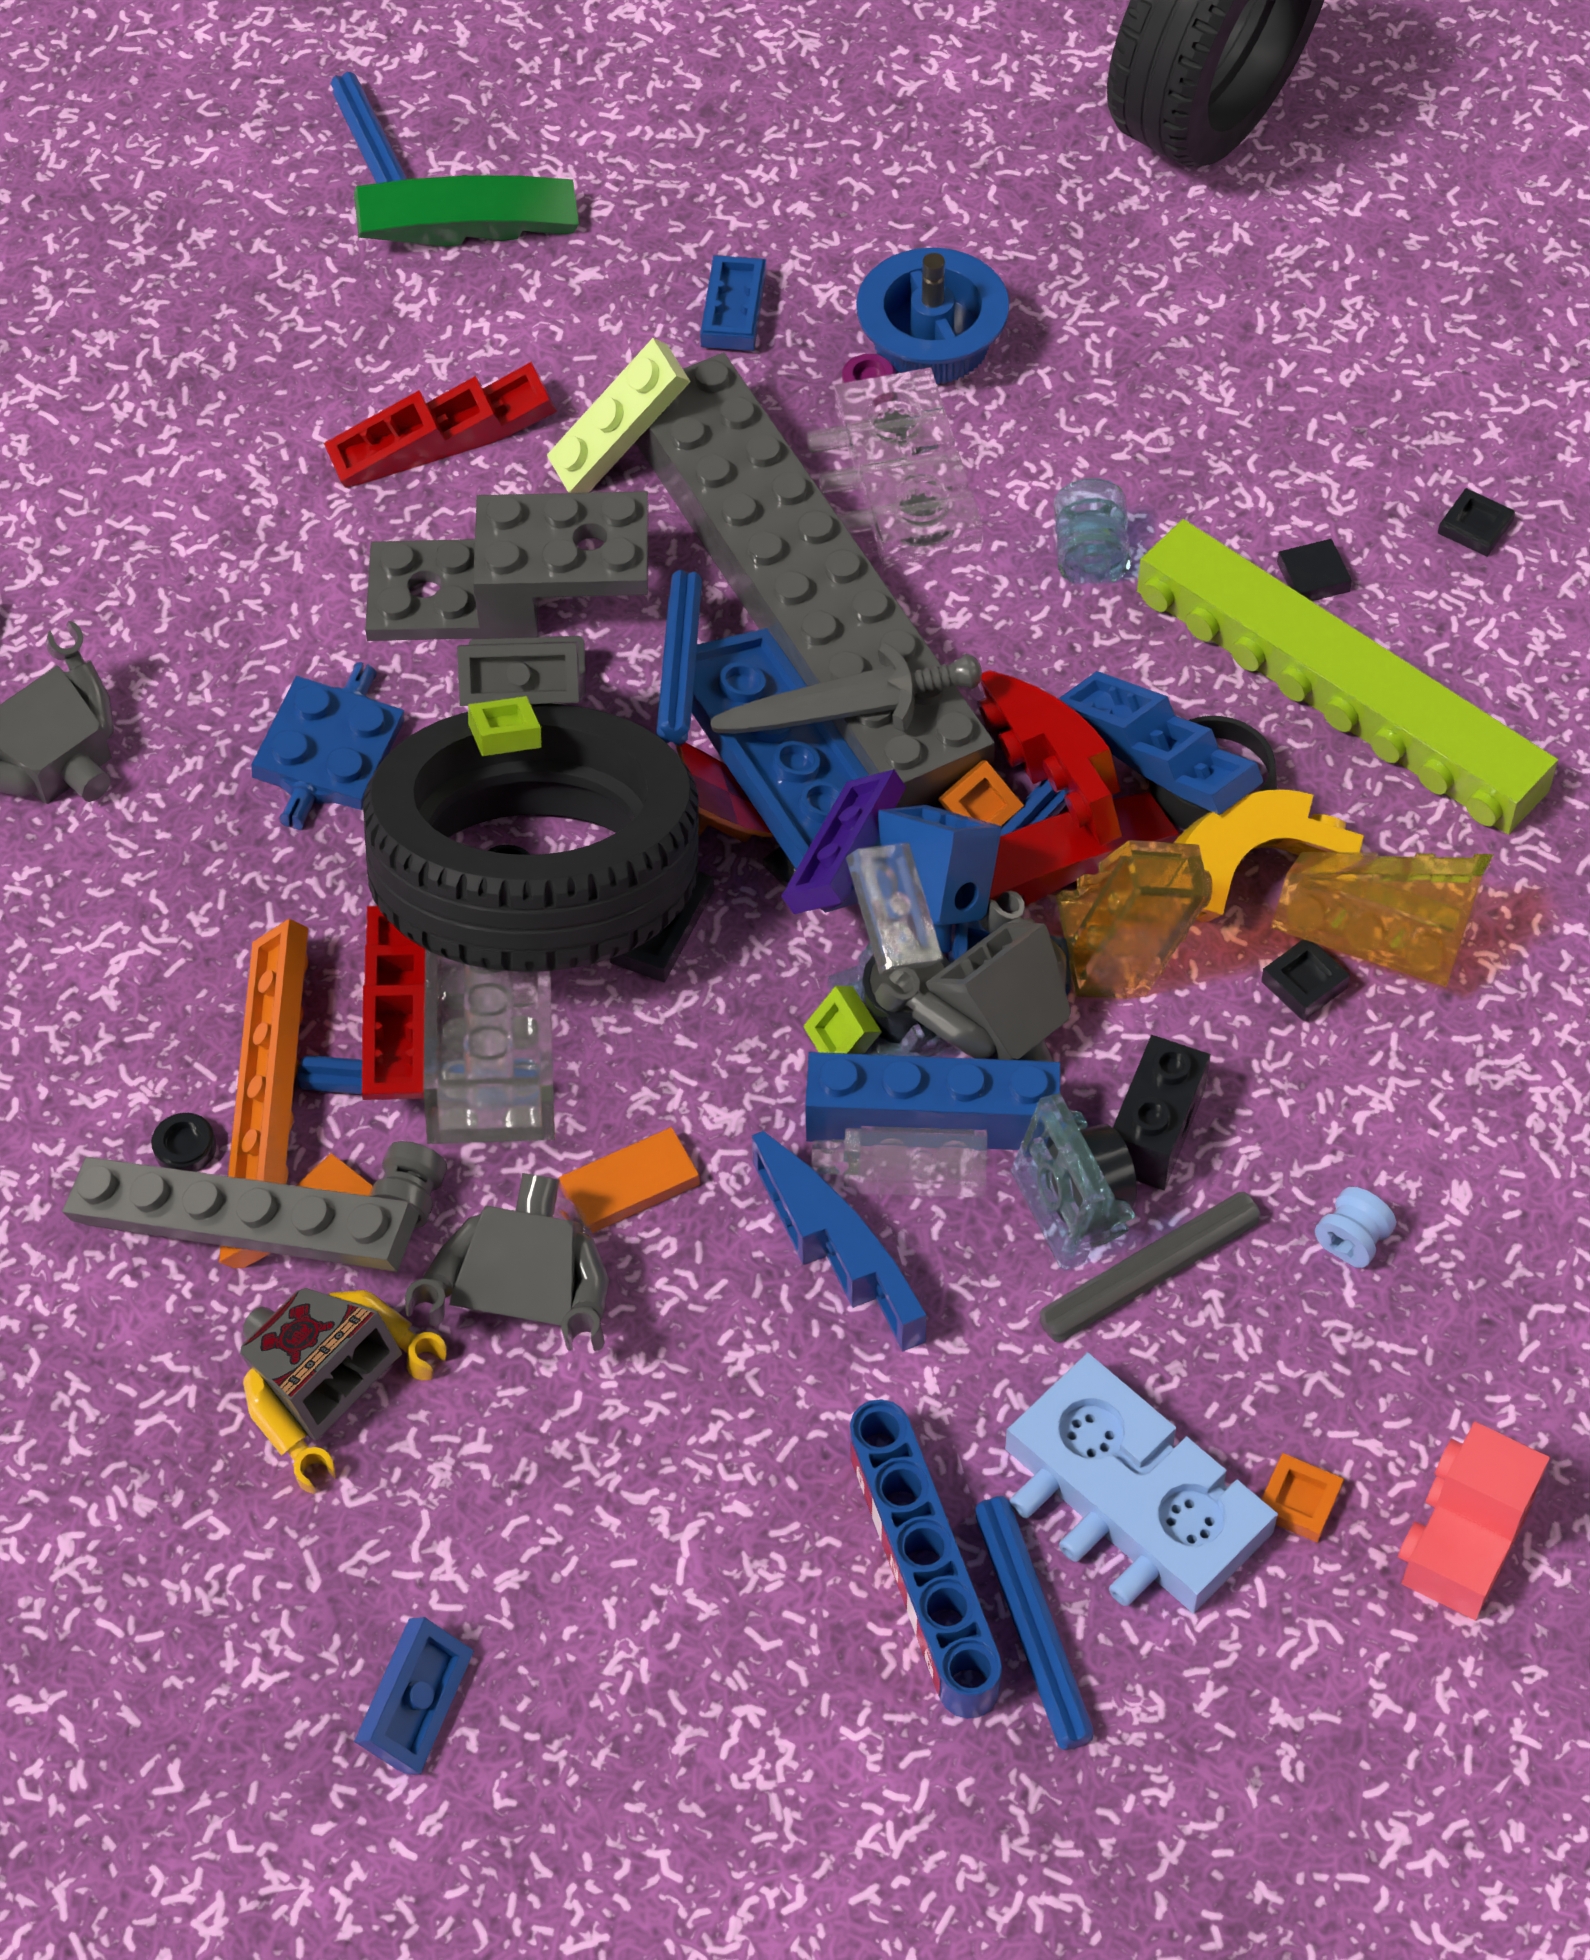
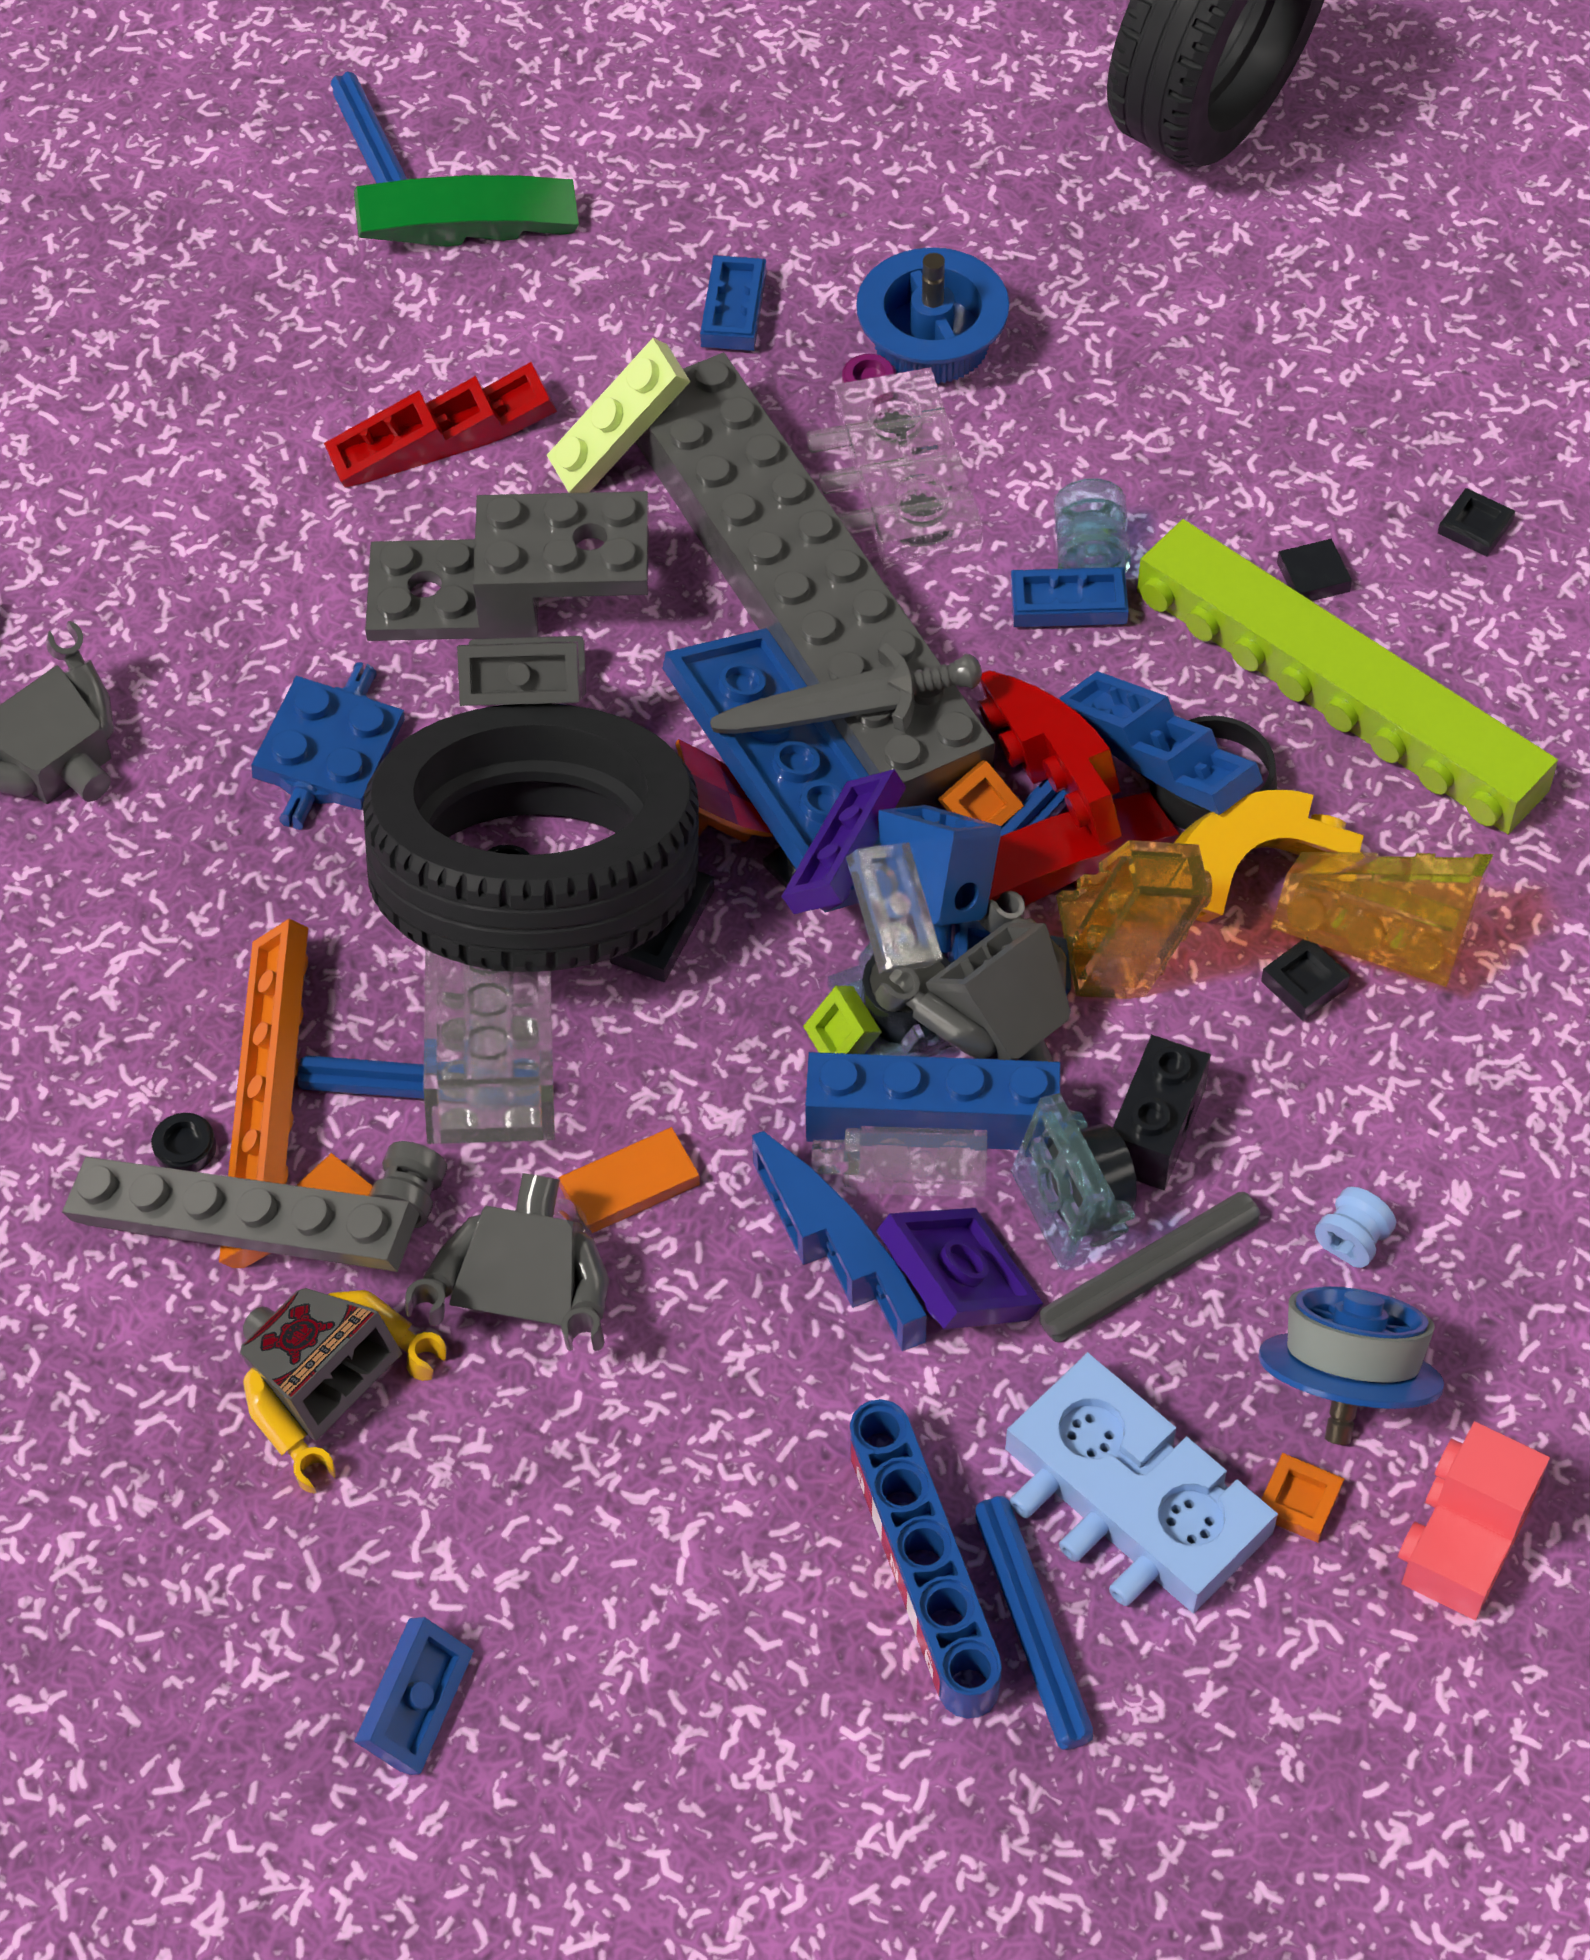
(392, 1013): red slope -> none
(504, 726): lime tile -> none
(679, 657): blue axle -> none
(959, 1268): none -> dark purple plate
(1069, 597): none -> blue plate
(1355, 1353): none -> piece

